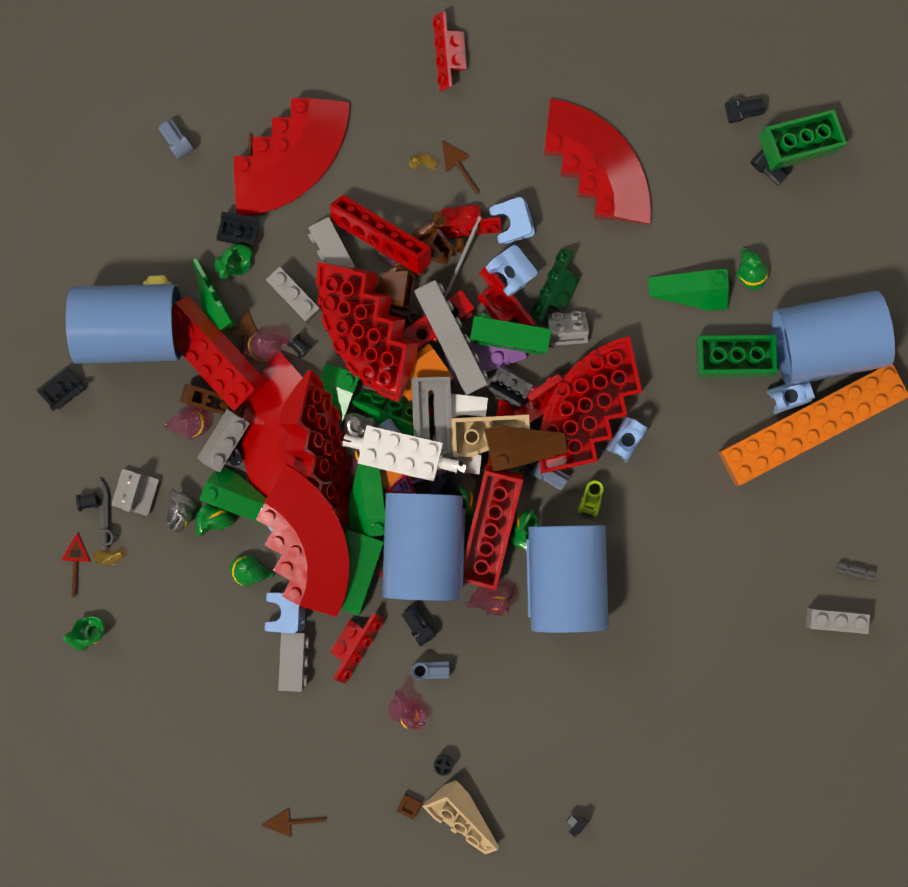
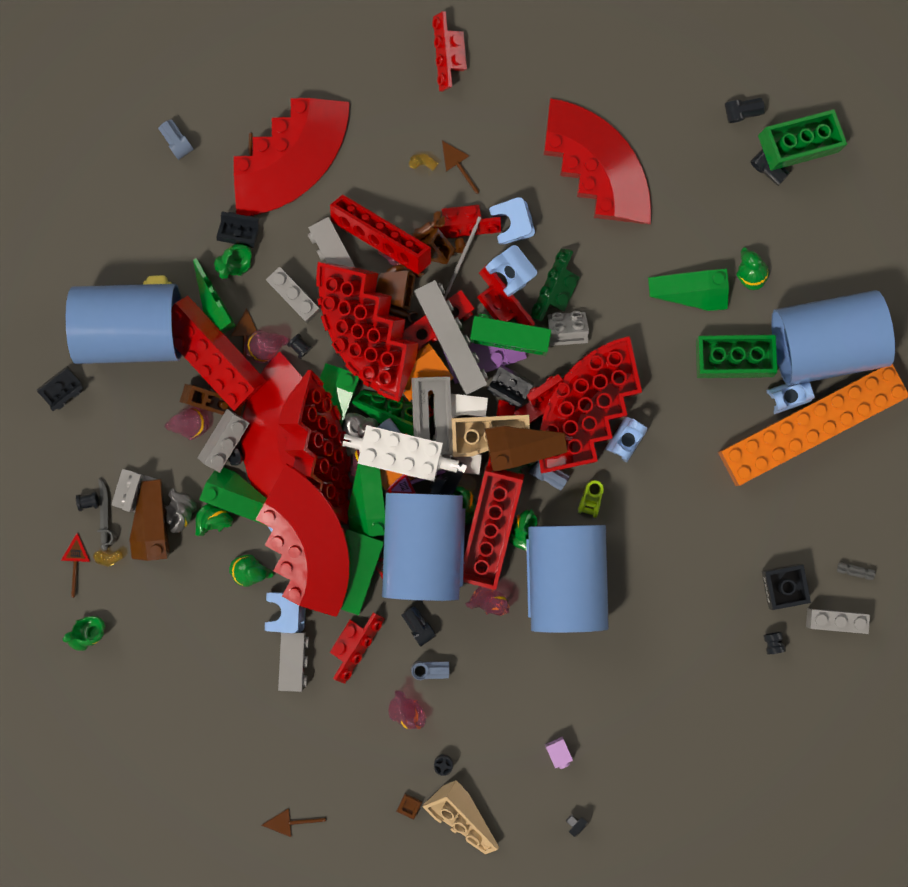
(149, 526): none -> reddish brown wedge
(559, 753): none -> lavender brick
(774, 643): none -> black wheel
(786, 587): none -> black brick

